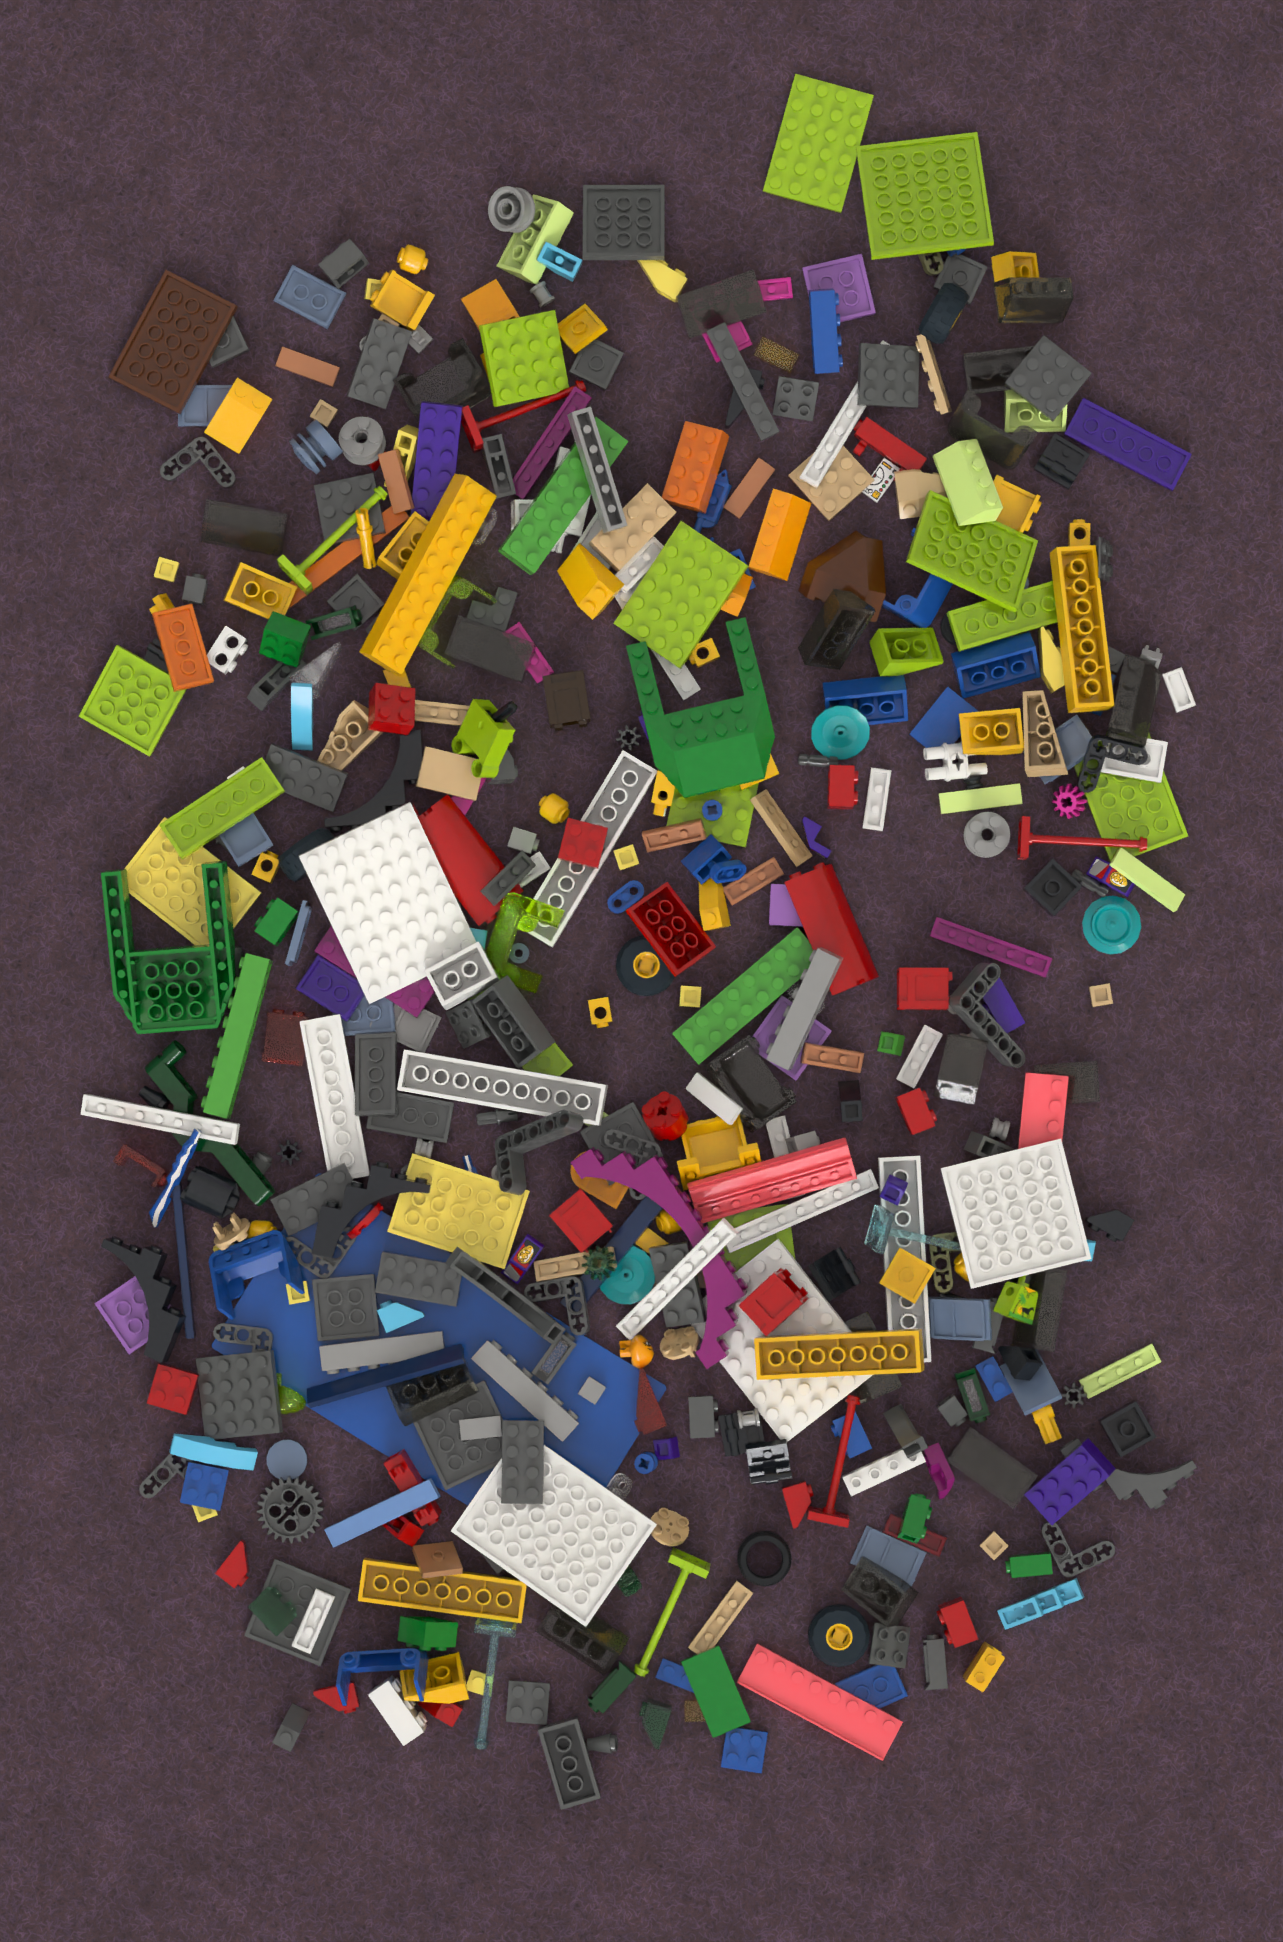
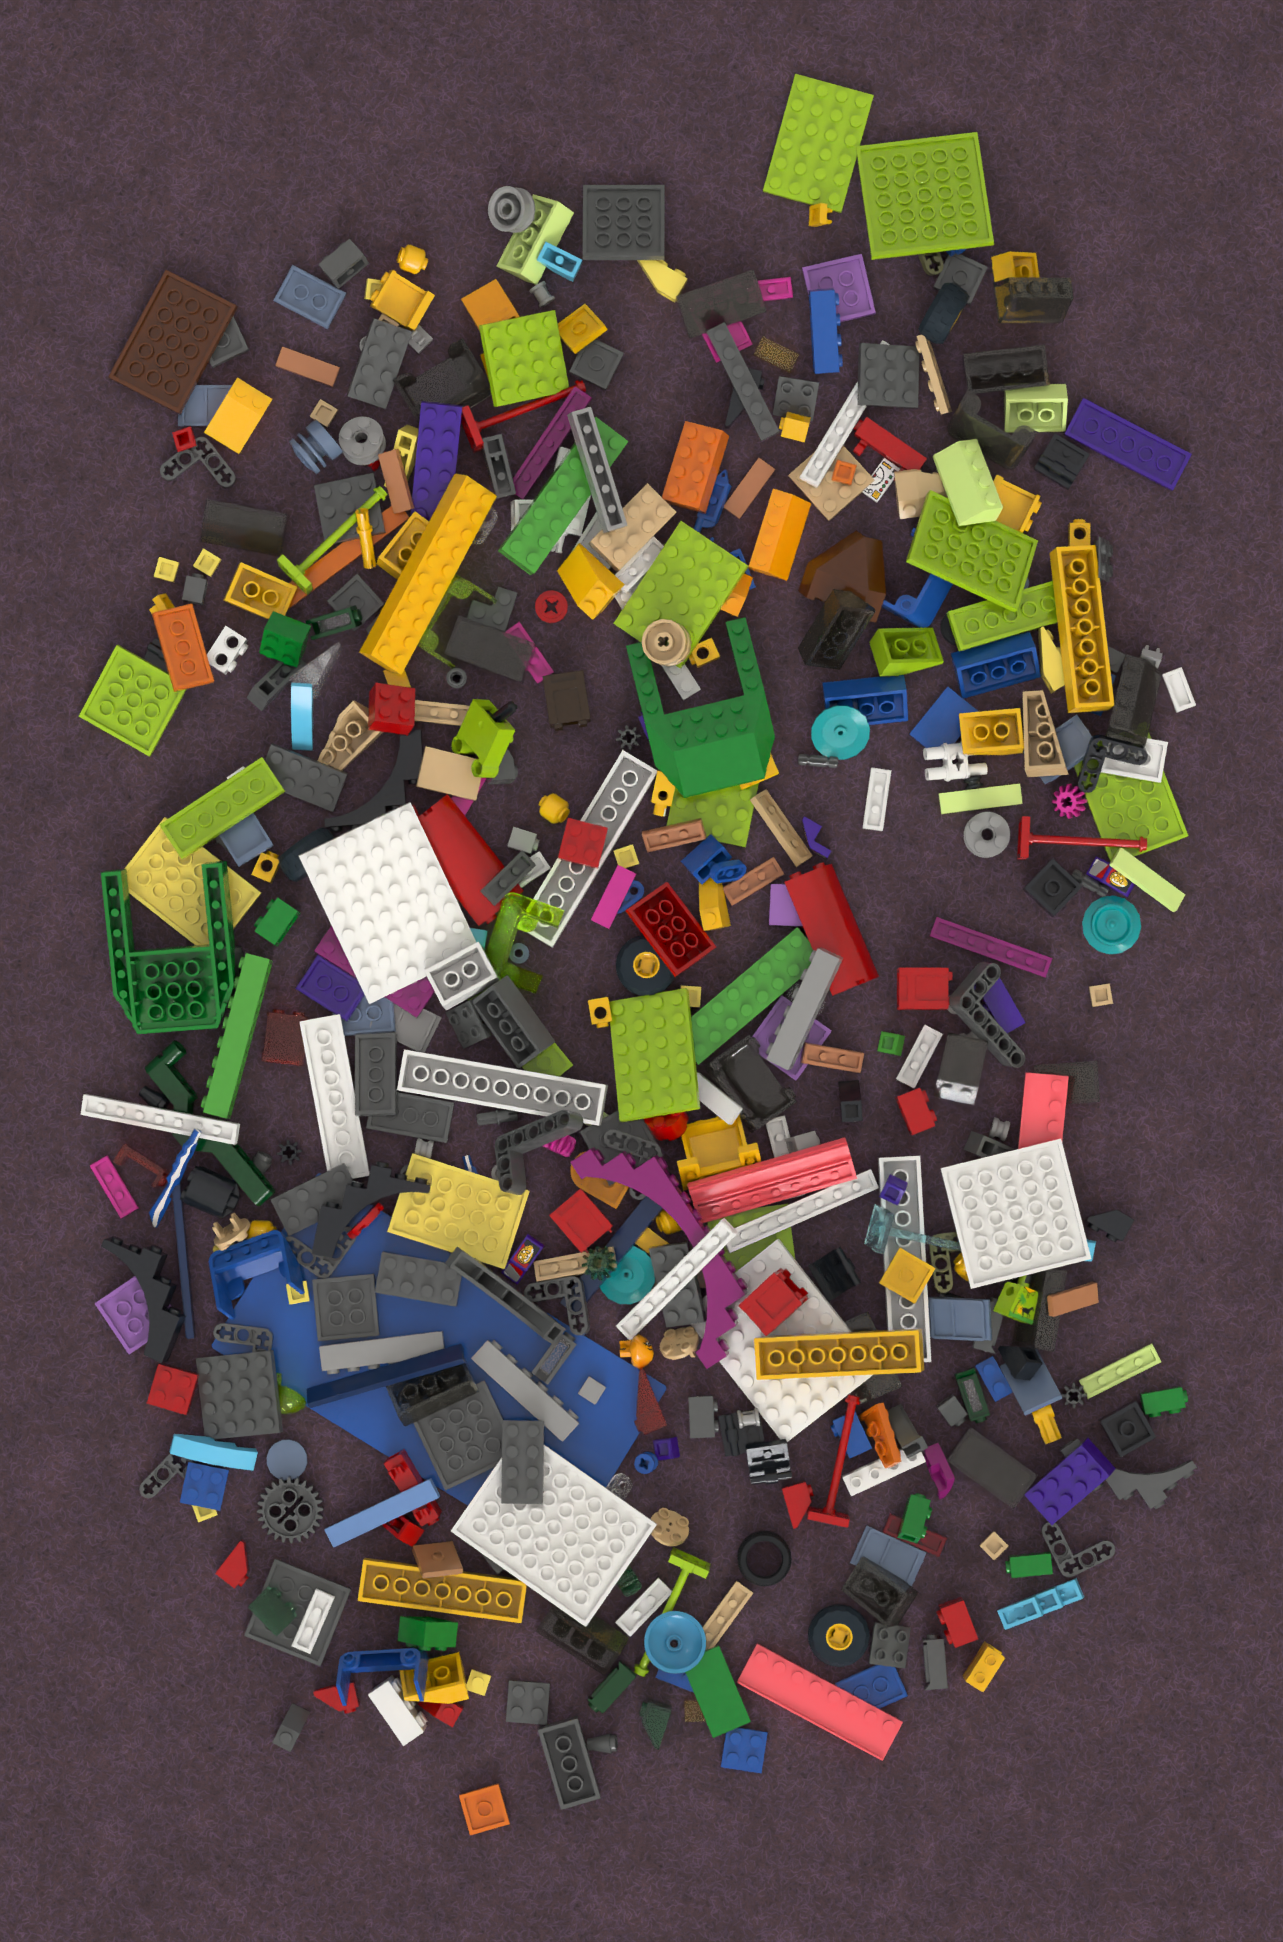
(114, 1186): none -> dark pink tile
(184, 439): none -> red slope
(207, 562): none -> light yellow plate
(299, 933): sand blue piece -> none
(397, 1315): medium azure slope -> none
(453, 673): none -> dark grey cone
(480, 1427): light grey tile -> none
(484, 1809): none -> orange plate
(495, 1629): clear light blue tile -> none
(541, 606): none -> red gear
(562, 1146): none -> dark pink gear
(613, 897): none -> dark pink tile
(644, 1607): none -> white plate
(654, 642): none -> tan wheel
(654, 1055): none -> lime plate
(682, 1629): none -> dark azure dish
(712, 810): blue wheel -> none
(794, 426): none -> yellow brick
(818, 215): none -> yellow tile
(841, 787): red brick -> none
(844, 472): none -> orange tile
(880, 1429): none -> orange wing
(1048, 378): dark grey plate -> none
(1072, 1299): none -> nougat tile
(1163, 1400): none -> green brick

